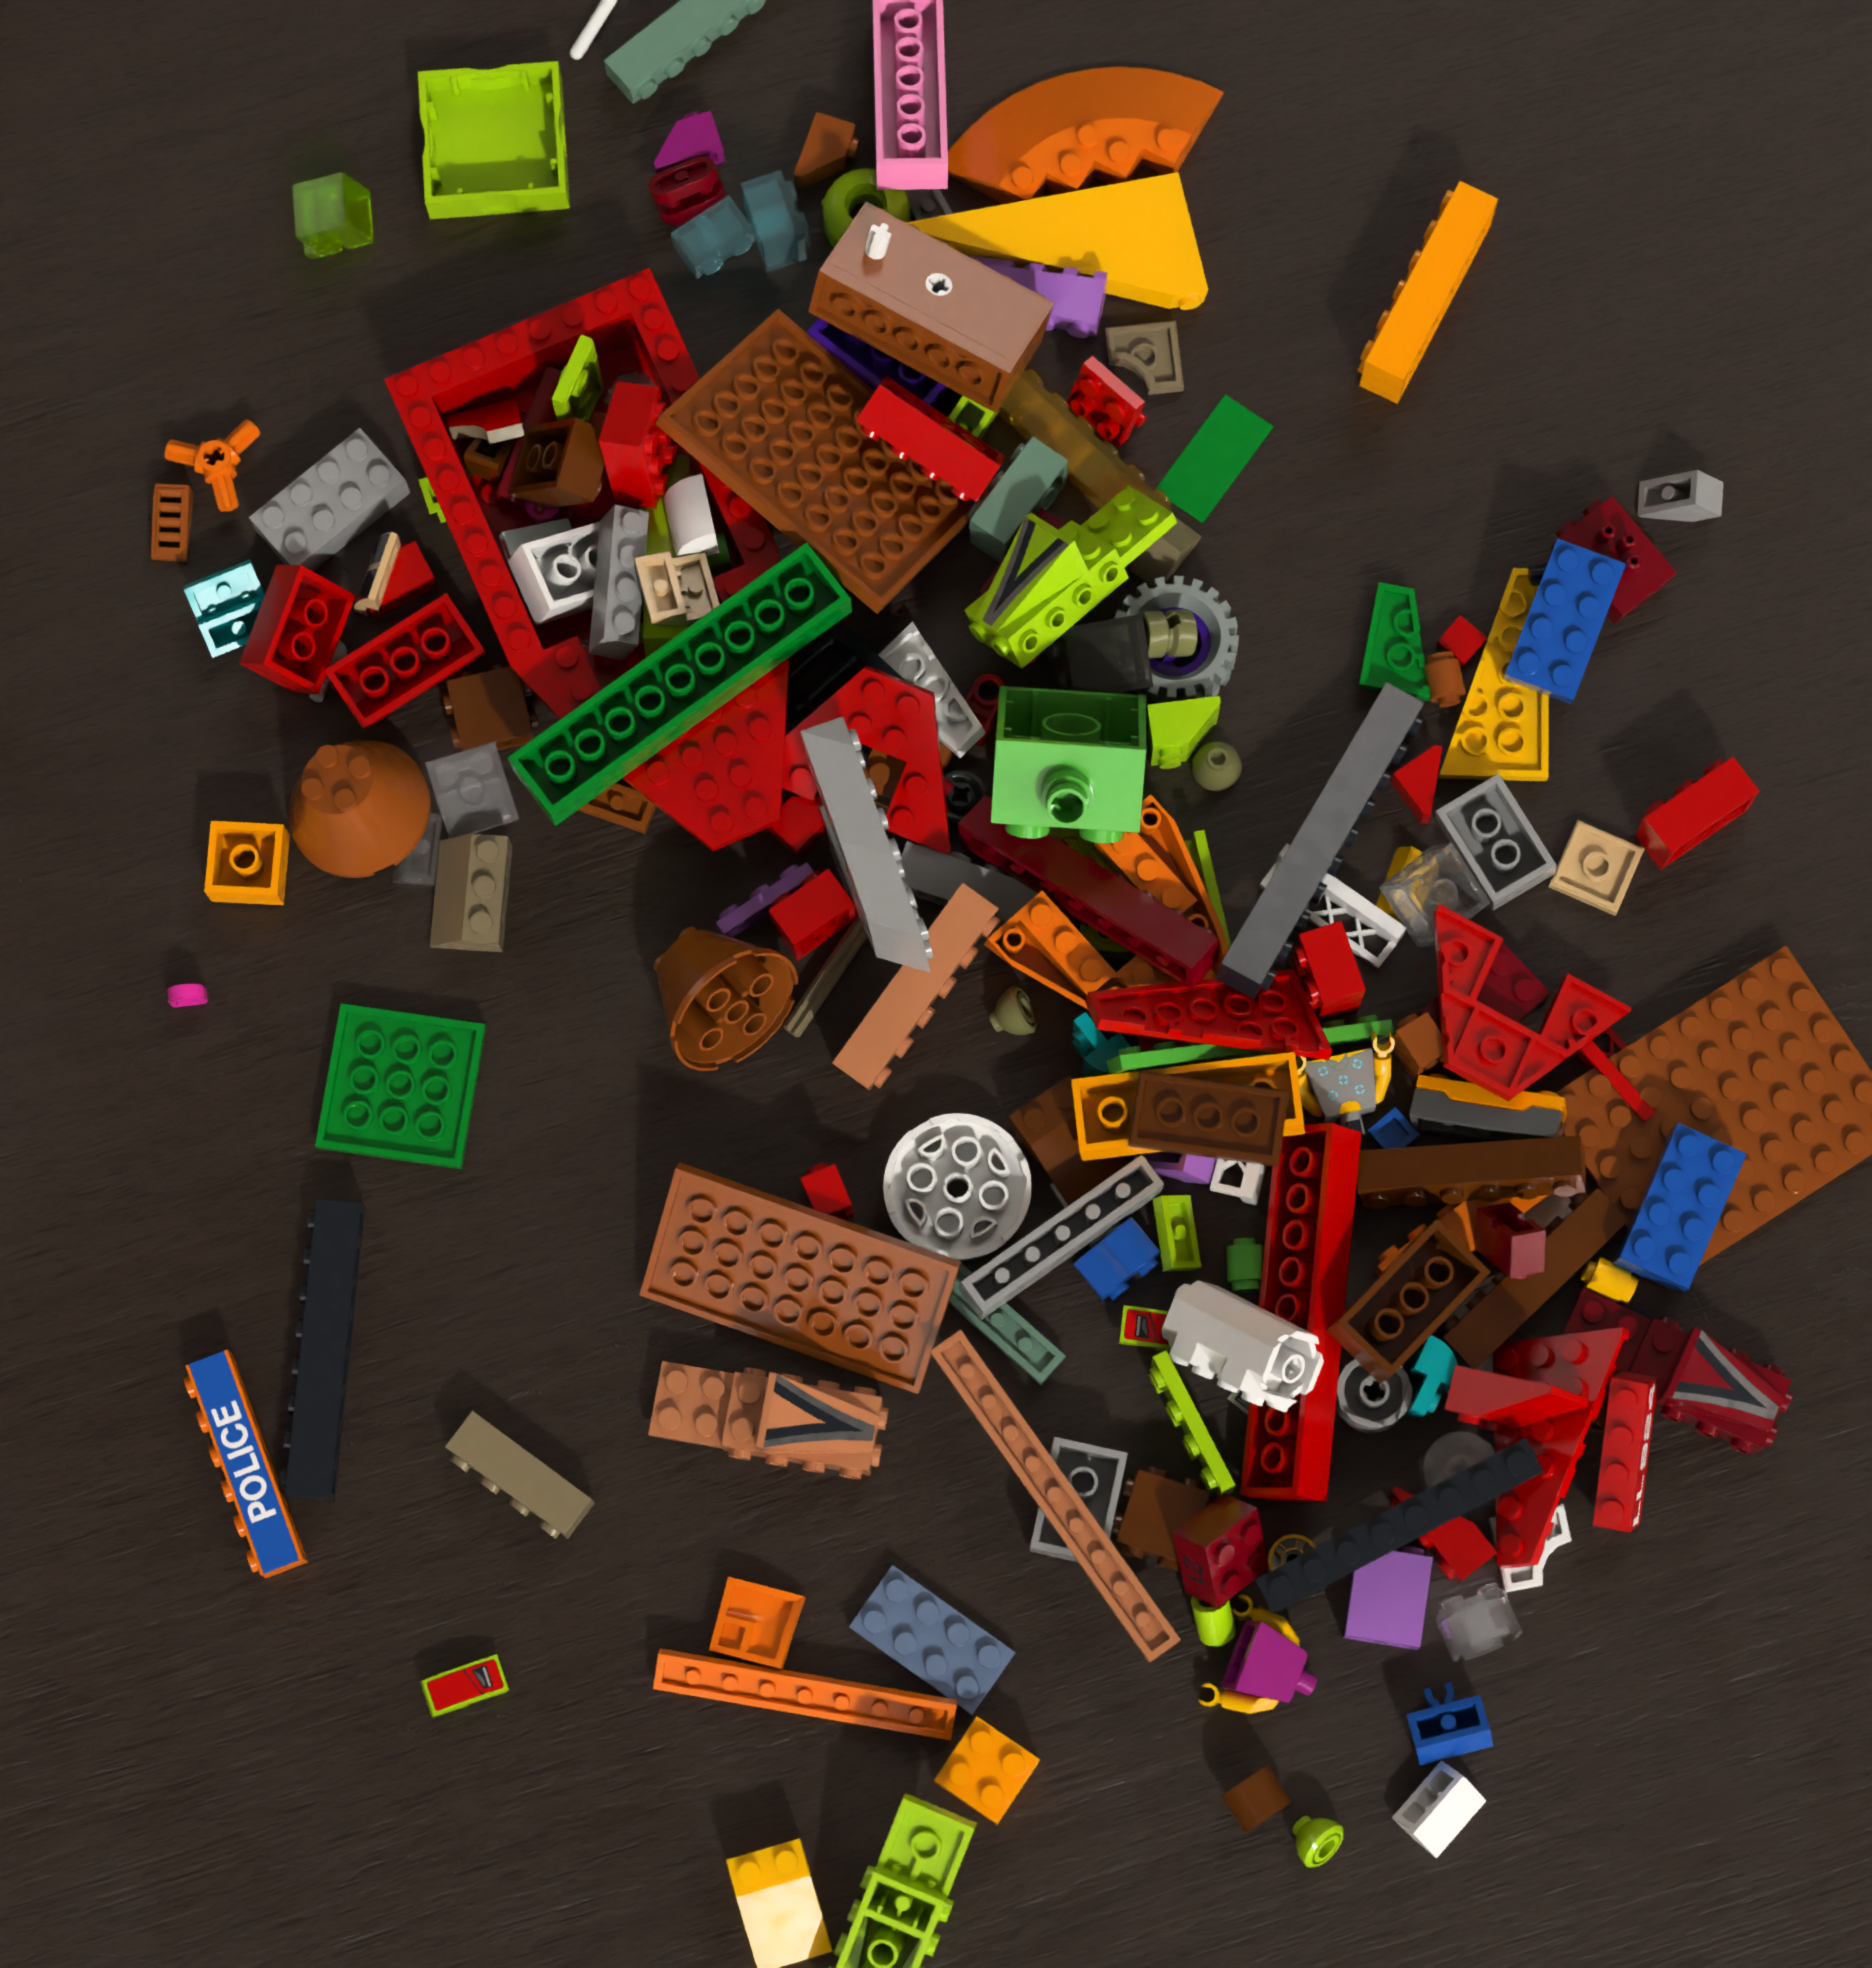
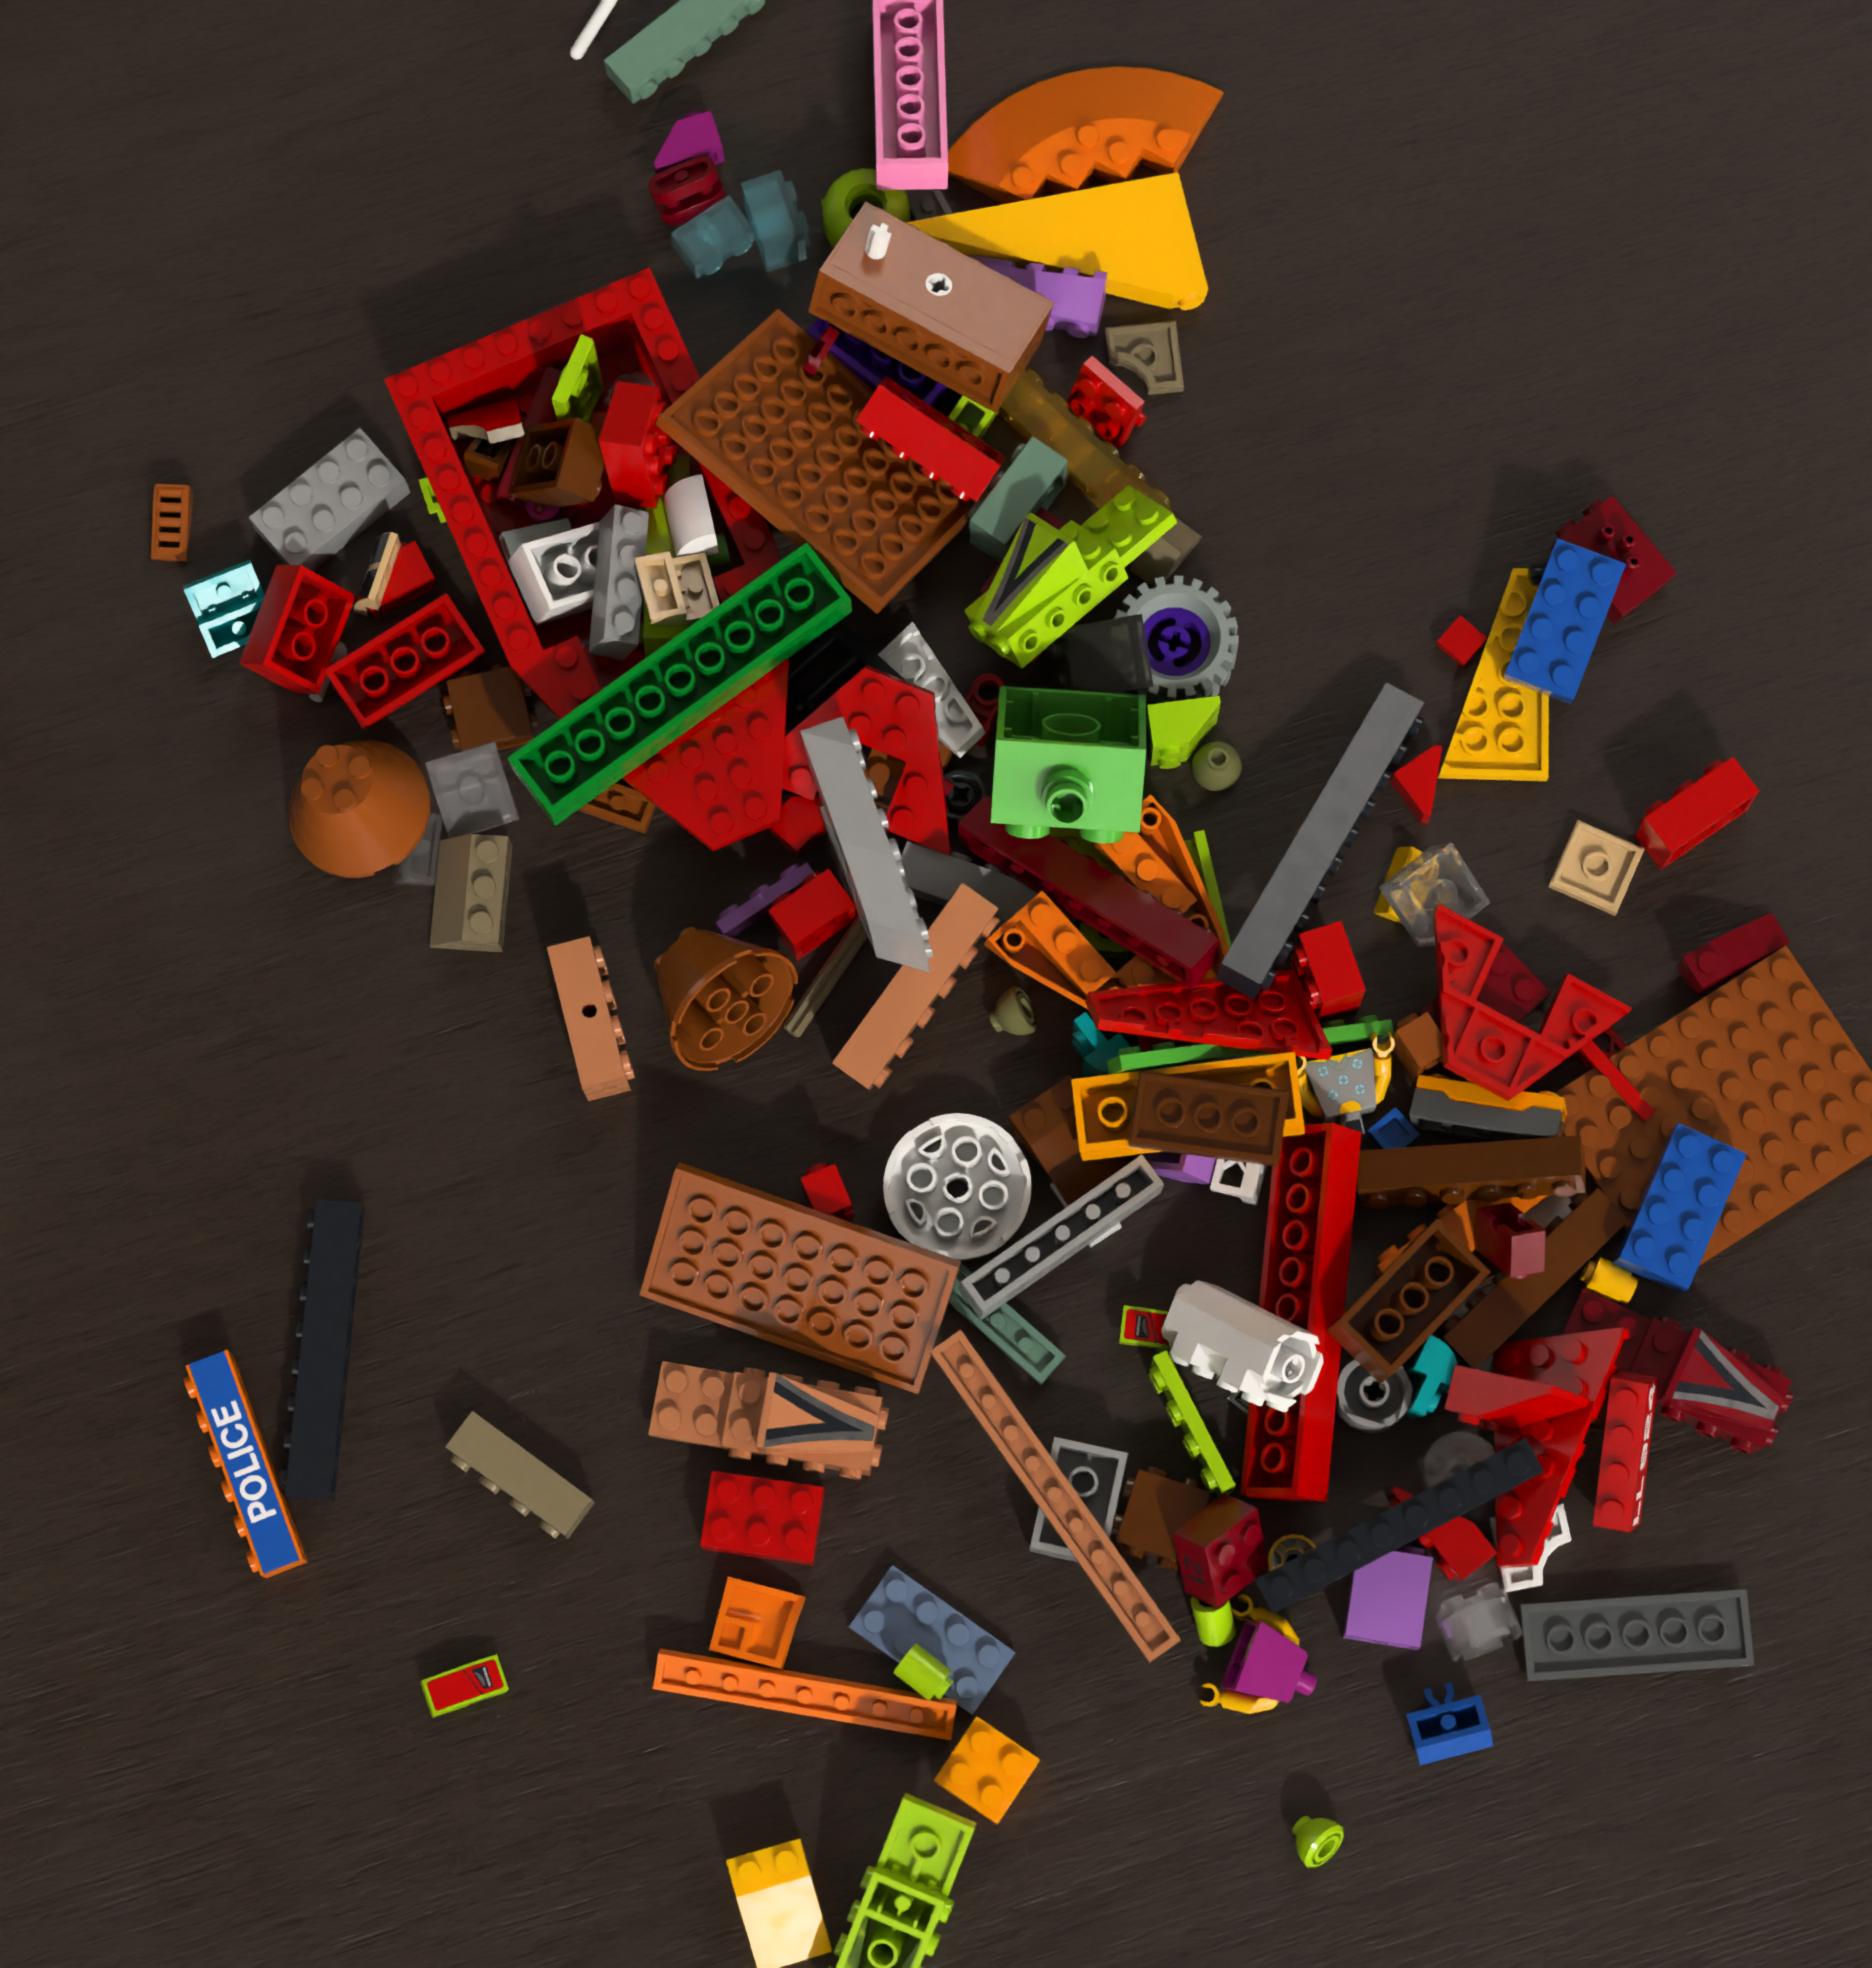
(187, 995): dark pink tile -> none
(223, 472): orange bush -> none
(247, 863): light orange brick -> none
(332, 214): clear neon green plate -> none
(401, 1086): green plate -> none
(494, 140): lime tile -> none
(588, 1018): none -> nougat brick
(762, 1518): none -> red brick
(820, 350): none -> dark red tile
(826, 150): dark orange slope -> none
(924, 1673): none -> lime brick
(1117, 1260): blue brick -> none
(1170, 633): olive wheel -> none
(1176, 1233): lime plate -> none
(1214, 458): green sticker -> none
(1244, 1265): bright green brick -> none
(1256, 1799): reddish brown piece -> none
(1357, 907): white fence -> none
(1395, 644): green wing -> none
(1427, 291): light orange brick -> none
(1439, 1808): white brick -> none
(1444, 679): dark orange brick -> none
(1496, 841): light grey brick -> none
(1636, 1635): none -> dark grey plate
(1681, 497): light grey slope -> none
(1731, 953): none -> dark red slope

